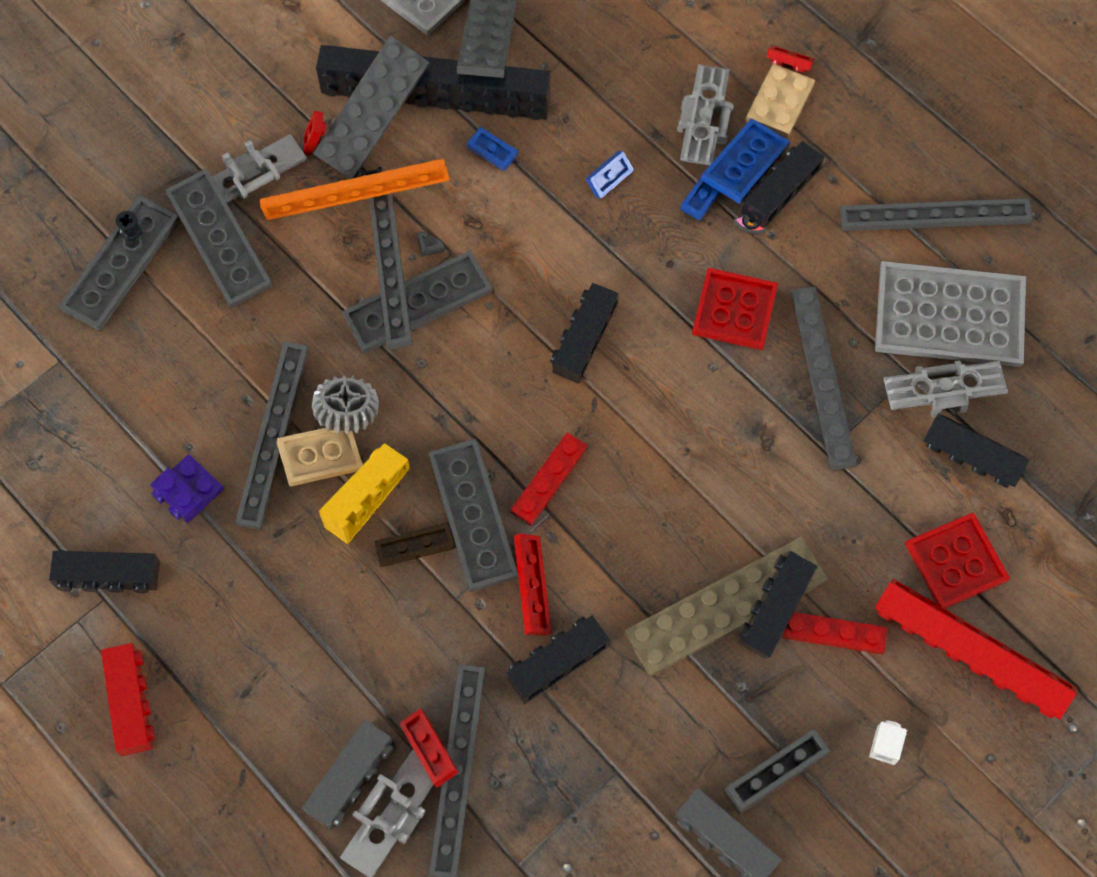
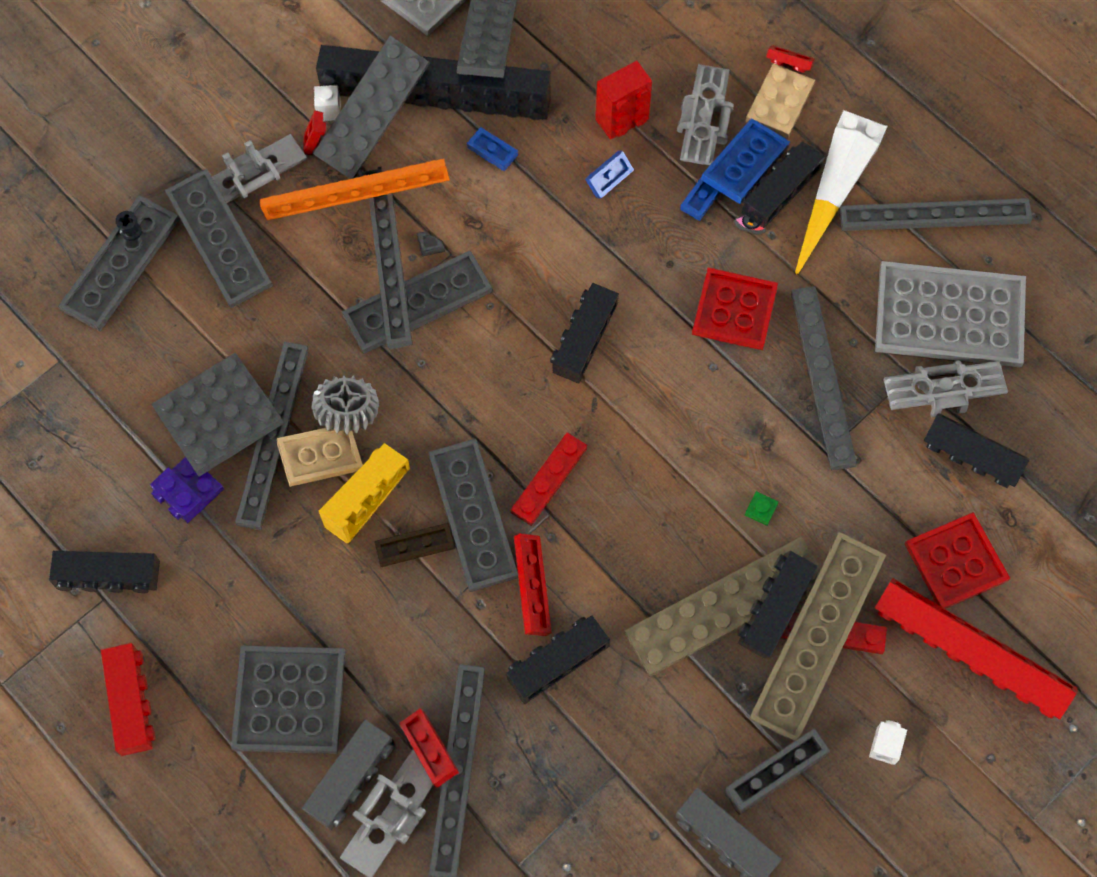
(217, 414): none -> dark grey plate
(288, 699): none -> dark grey plate
(327, 101): none -> white brick
(623, 100): none -> red brick
(761, 508): none -> green plate
(817, 637): none -> dark tan plate
(849, 154): none -> white plate

